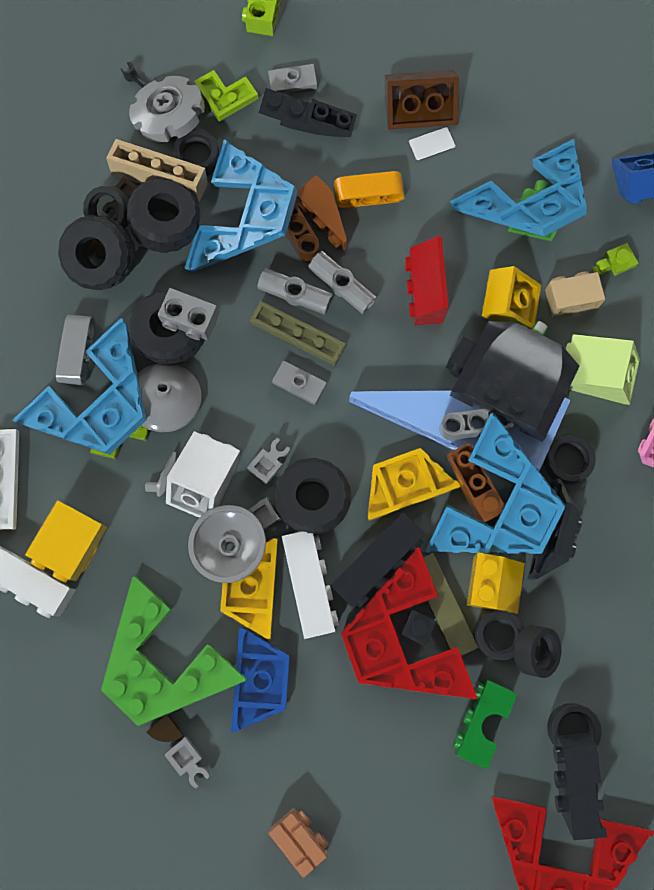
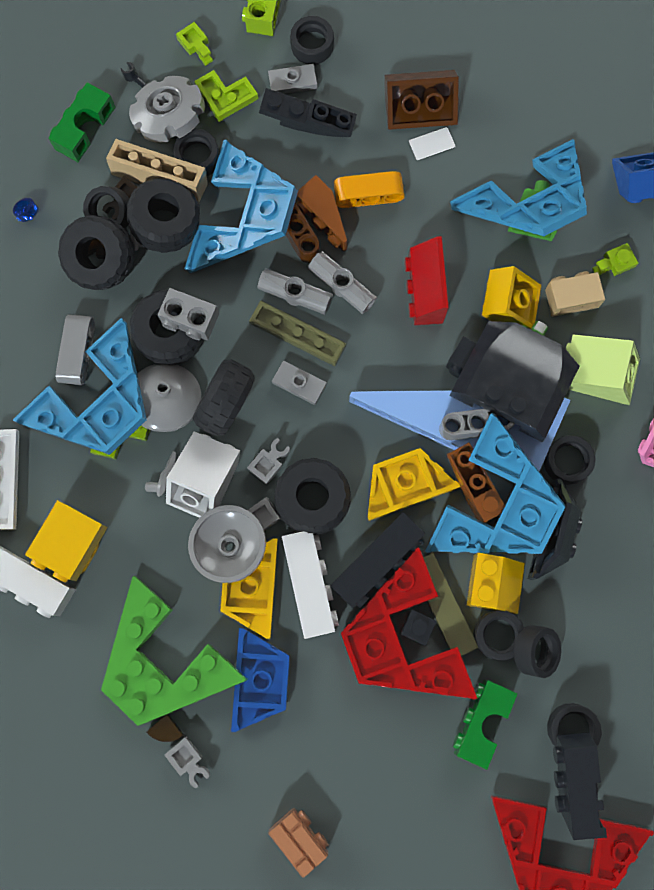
(25, 209): none -> clear blue tile
(89, 105): none -> green arch
(194, 41): none -> lime plate
(223, 397): none -> black tyre
(312, 24): none -> black tyre

